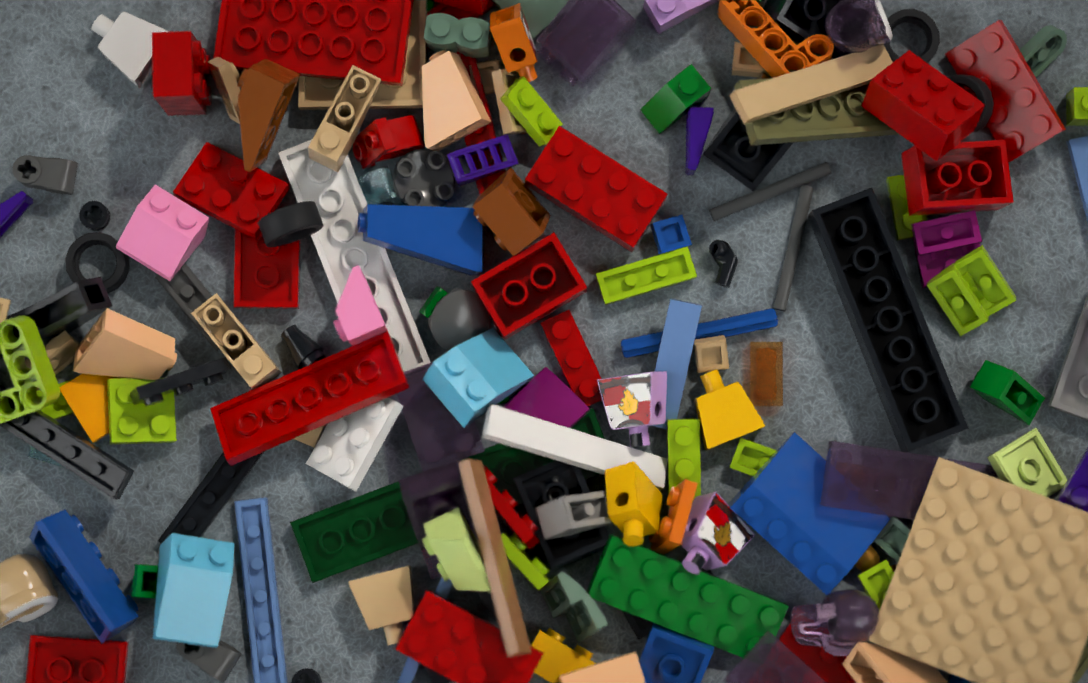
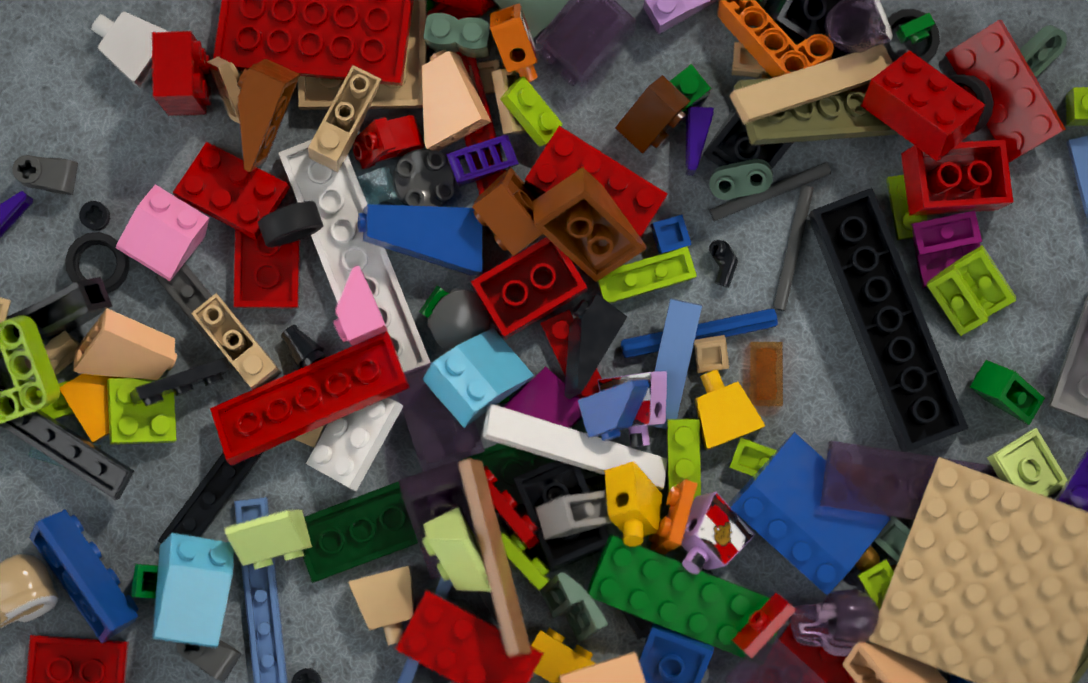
(270, 537): none -> yellowish green slope
(587, 225): none -> dark orange slope
(588, 340): none -> black slope
(612, 409): none -> blue slope
(653, 114): none -> reddish brown brick
(739, 176): none -> sand green plate
(763, 625): none -> red plate
(916, 30): none -> green plate

